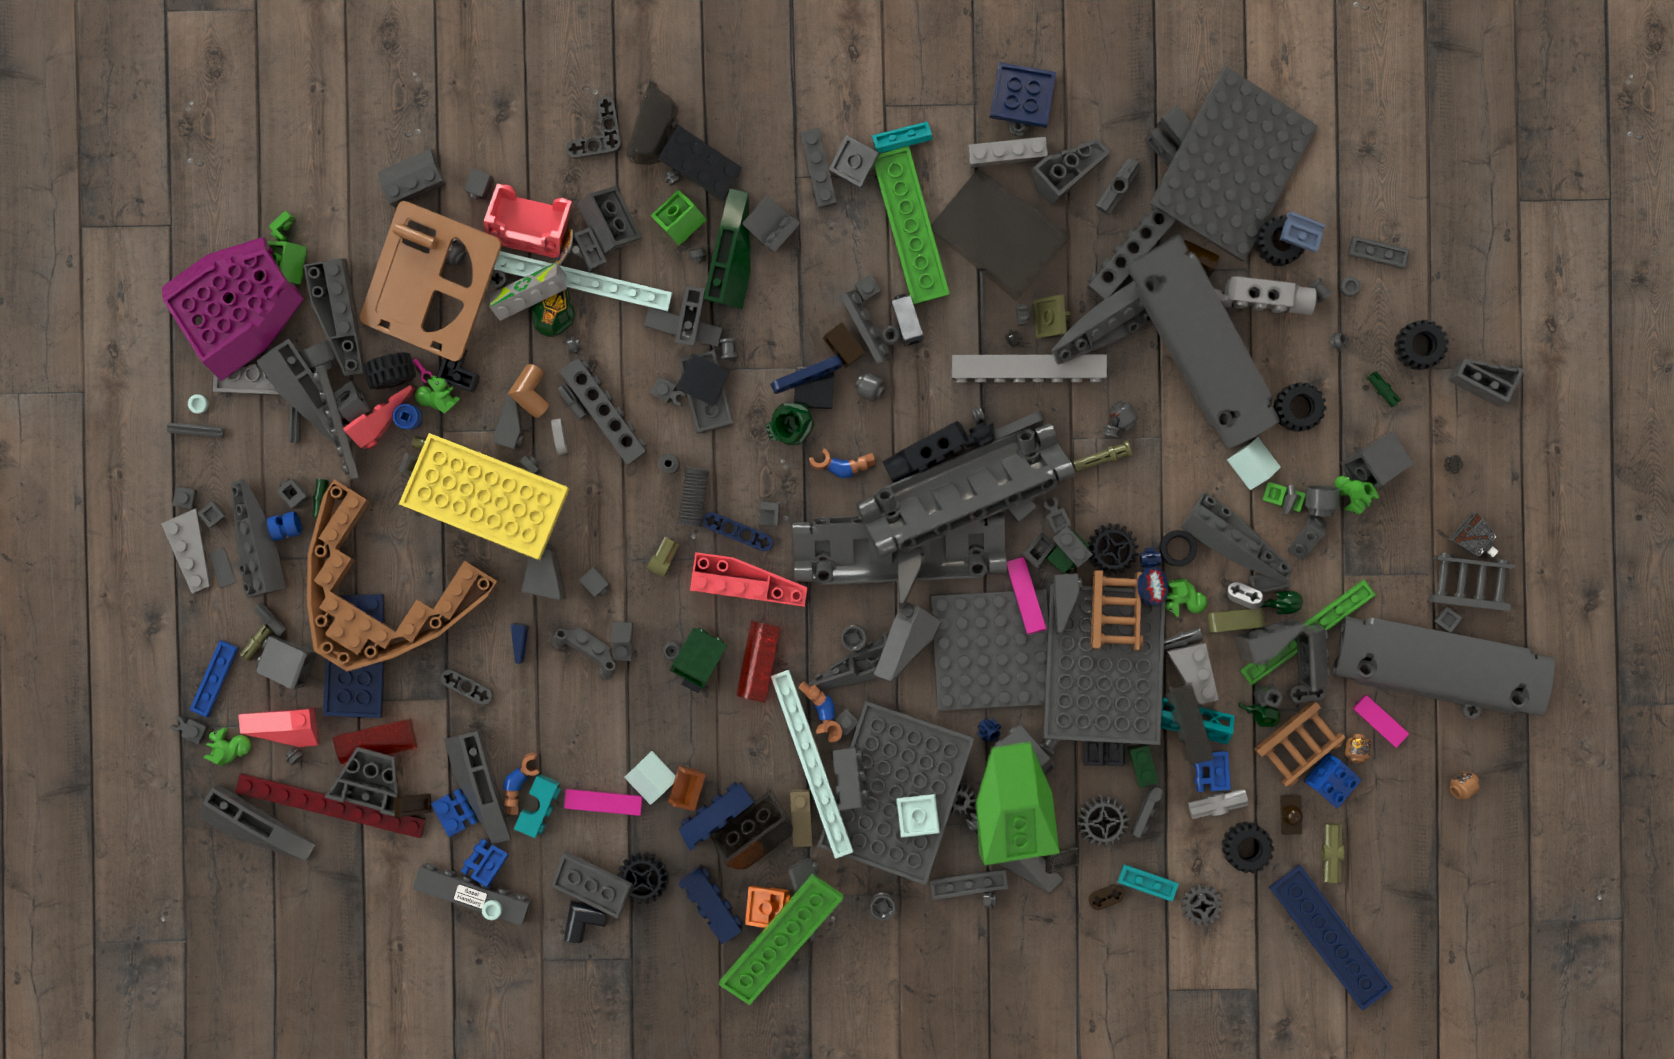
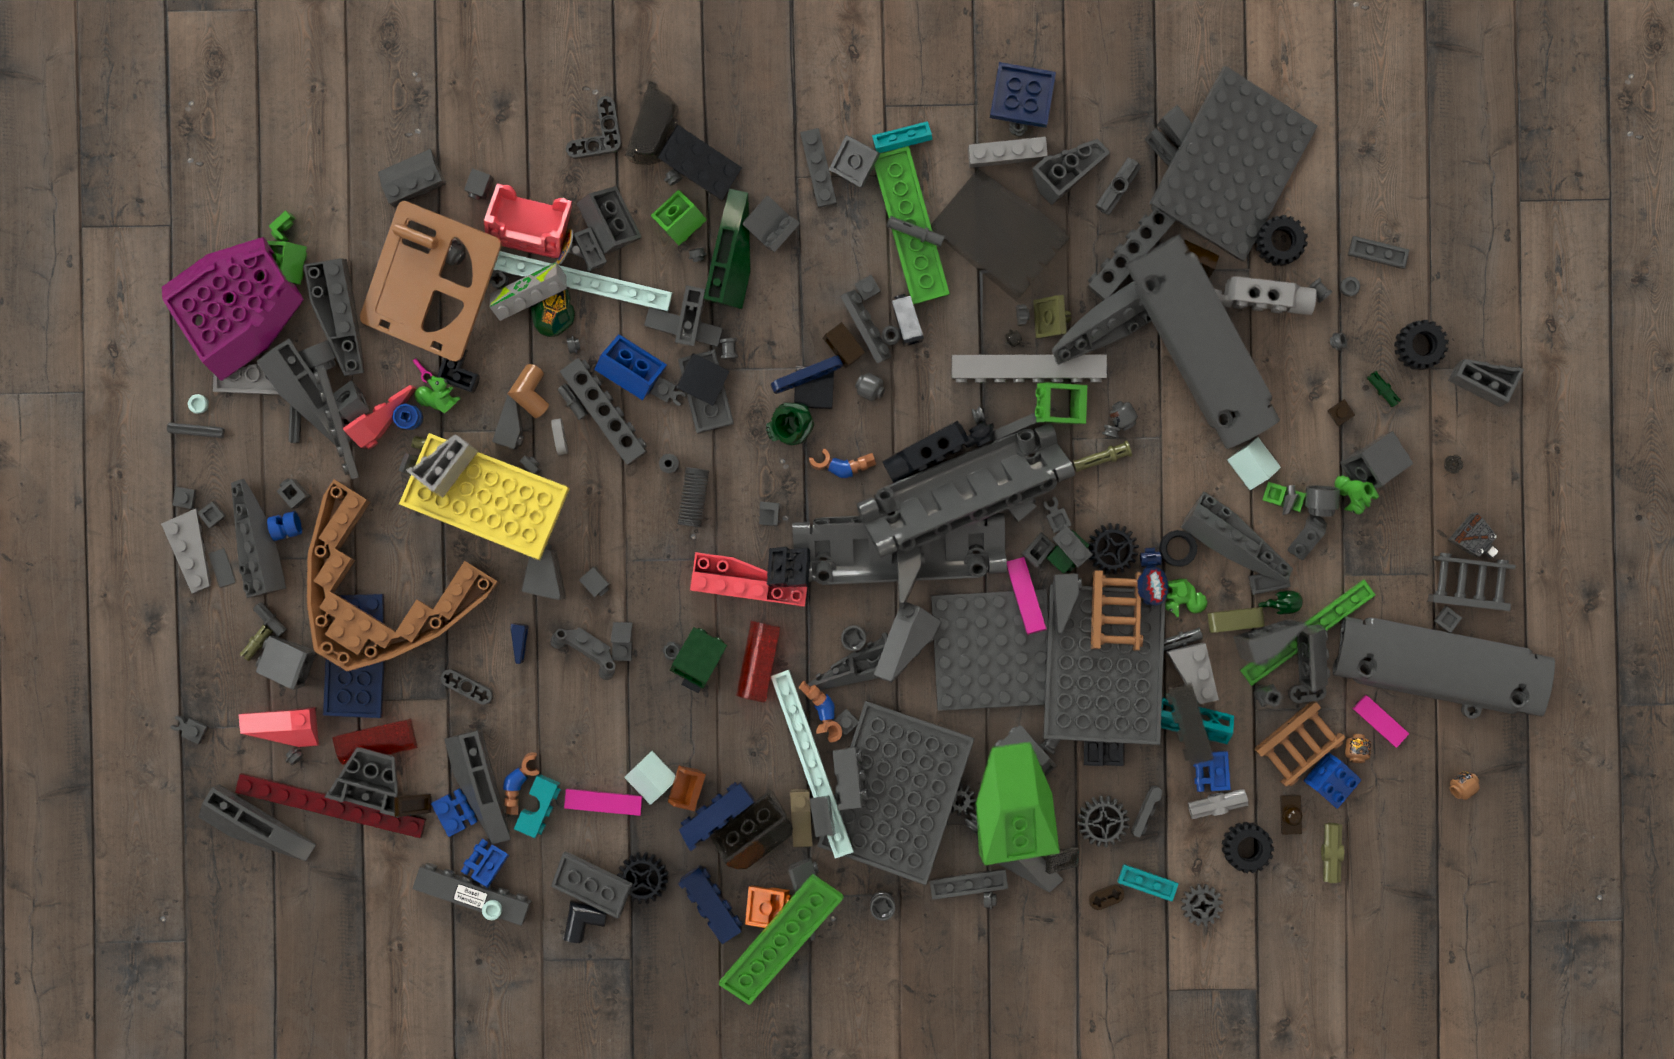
(214, 678): blue tile -> none
(225, 752): bright green animal -> none
(321, 488): dark green pin -> none
(389, 370): black tyre -> none
(444, 465): none -> light grey wedge
(630, 367): none -> blue slope
(662, 559): olive piece -> none
(739, 528): dark blue beam -> none
(788, 567): none -> black slope
(822, 816): none -> dark grey panel
(915, 231): none -> dark grey pin
(918, 815): light aqua tile -> none
(989, 730): dark blue gear -> none
(1078, 403): none -> bright green window
(1142, 765): dark green brick -> none
(1245, 595): light grey beam -> none
(1265, 716): dark green piece -> none
(1302, 232): sand blue plate -> none
(1315, 402): black tyre -> none
(1330, 937): dark blue plate -> none
(1341, 412): none -> dark brown plate

